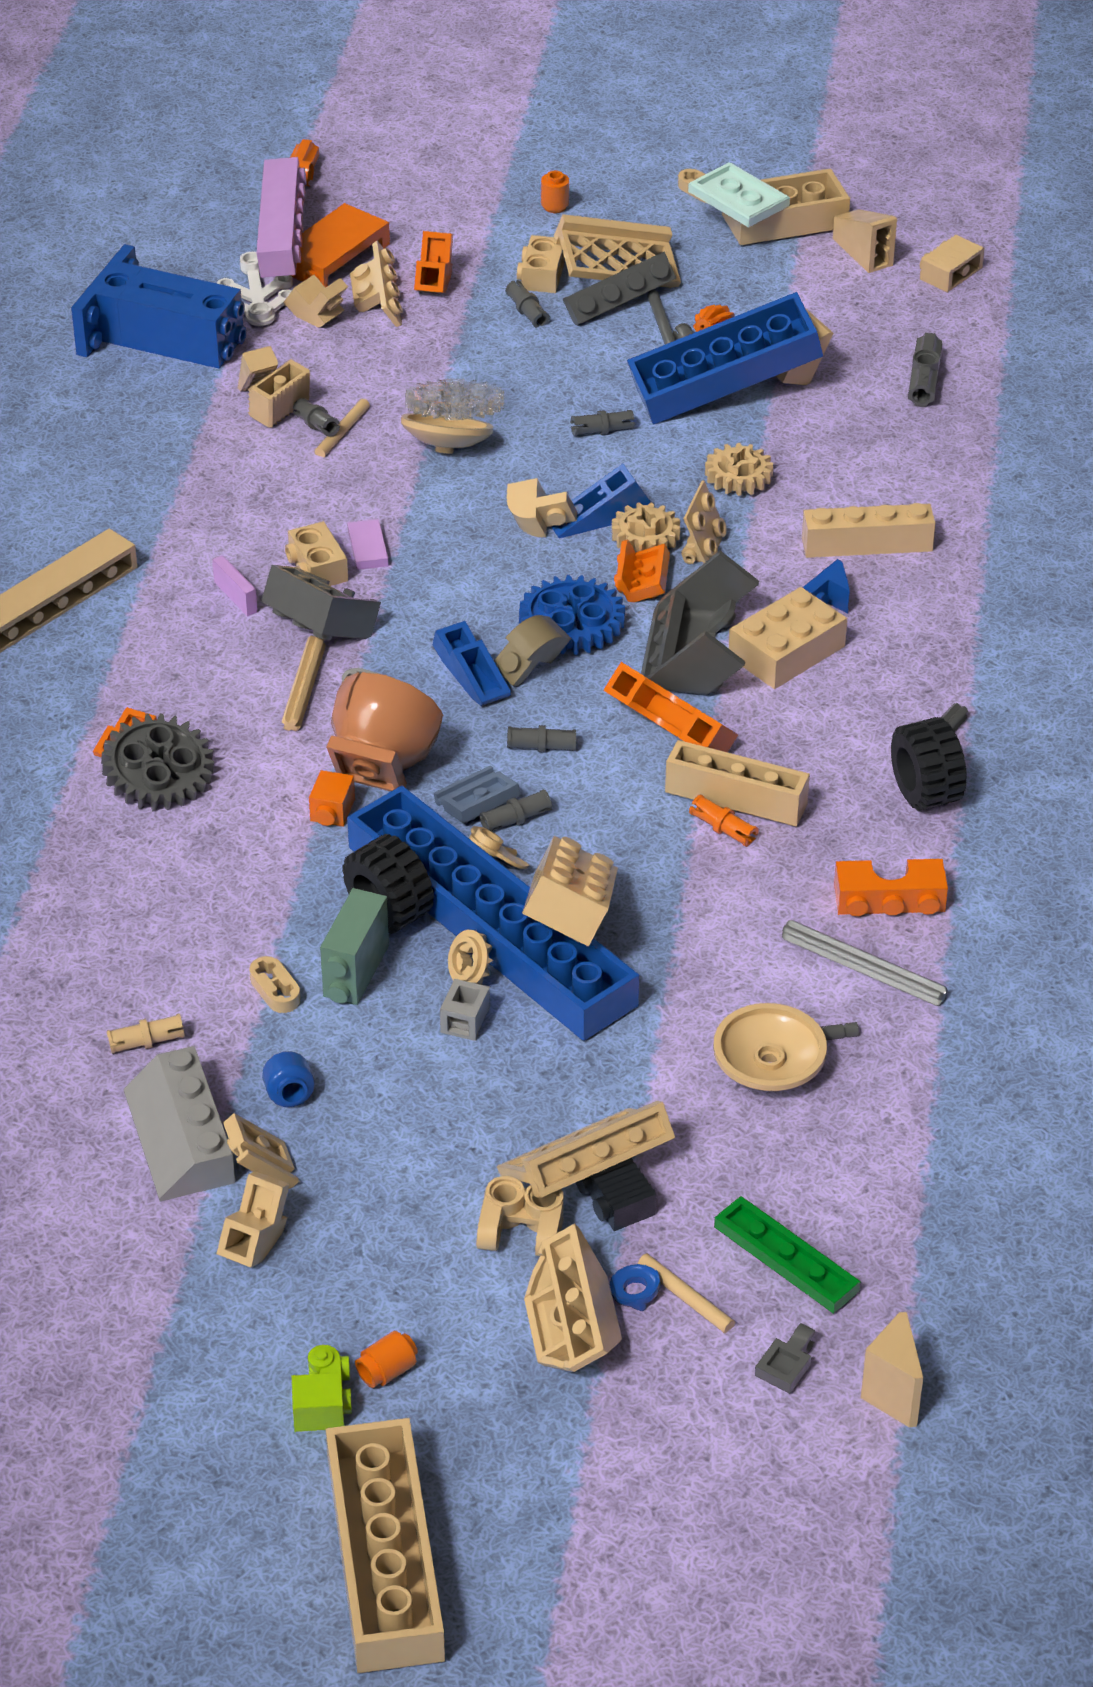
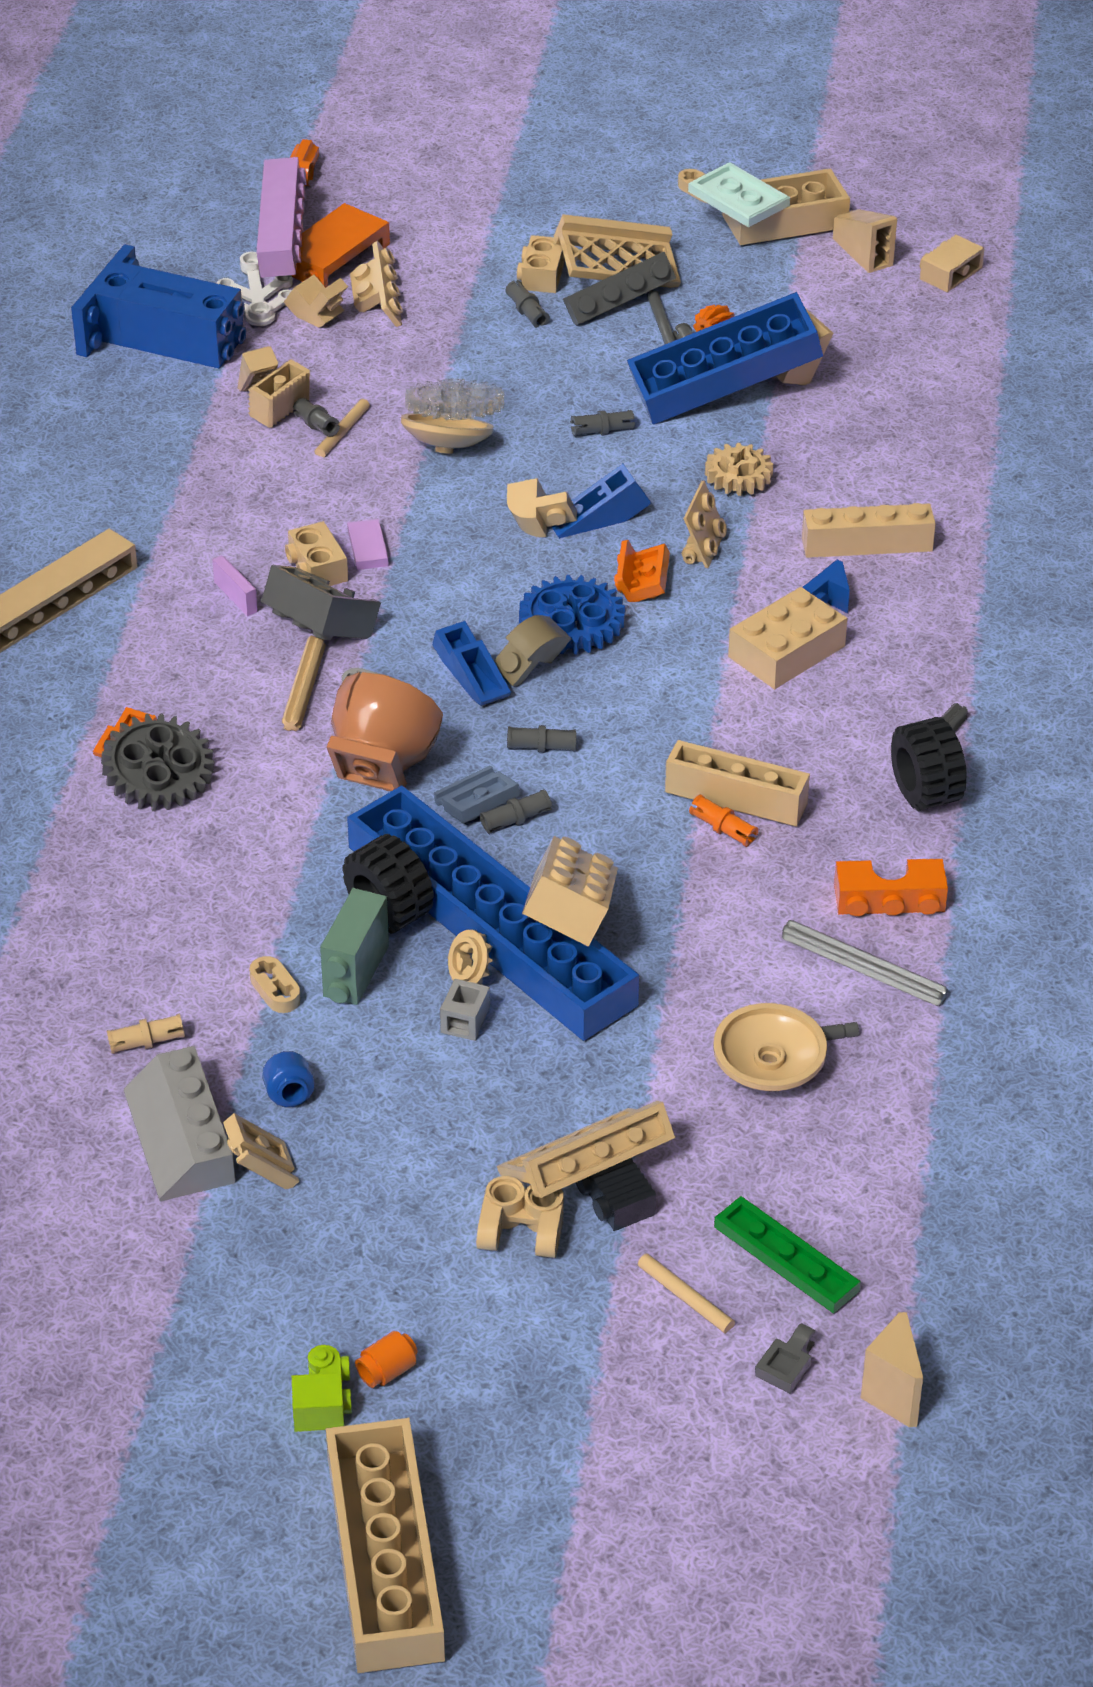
(259, 1222): tan brick -> none
(331, 798): orange brick -> none
(435, 266): orange brick -> none
(493, 846): tan plate -> none
(555, 191): orange brick -> none
(570, 1304): tan wedge -> none
(635, 1274): blue piece -> none
(646, 527): tan gear -> none
(668, 710): orange arch -> none
(681, 638): dark grey windscreen -> none
(925, 369): dark grey piece -> none

